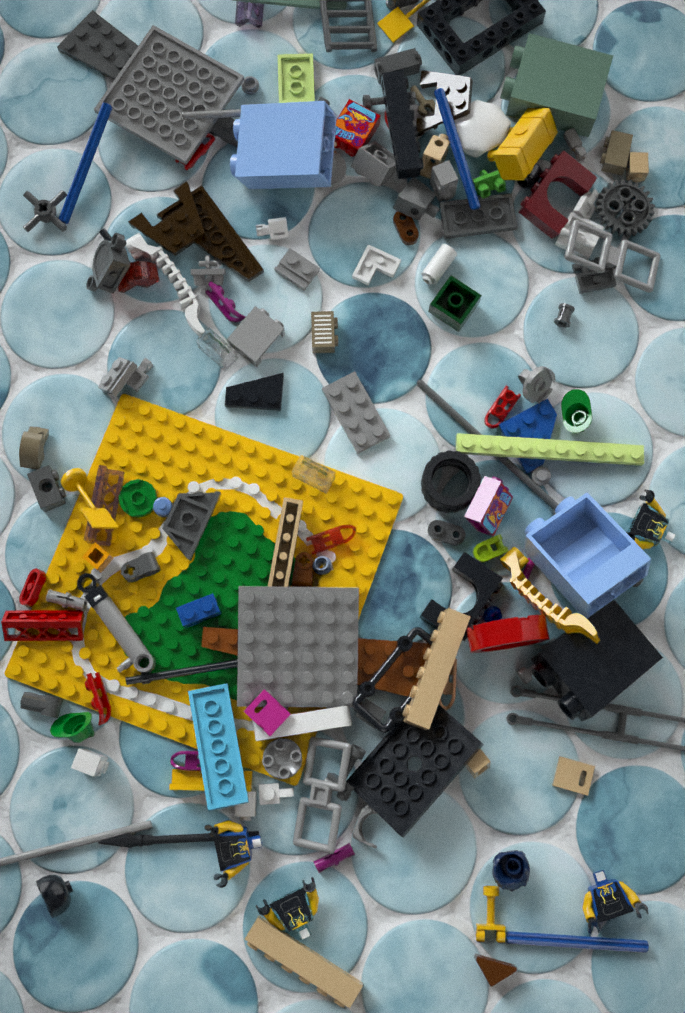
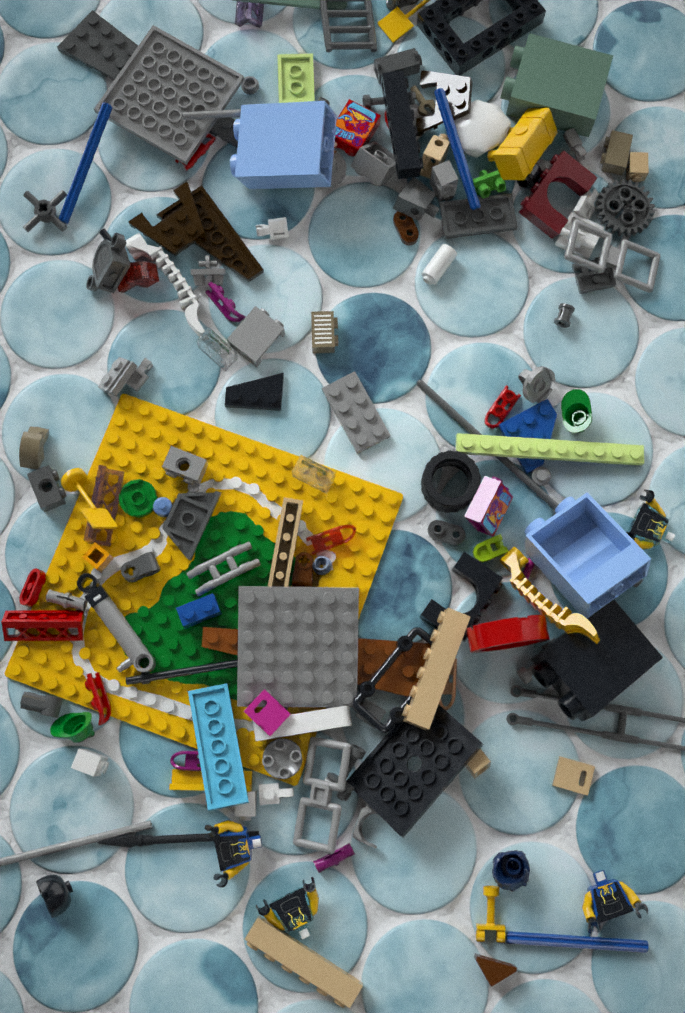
(176, 458): none -> light grey brick
(211, 565): none -> light grey piece
(297, 269): light grey plate -> none
(373, 260): white plate -> none
(454, 303): dark green brick -> none
(492, 614): clear blue plate -> none

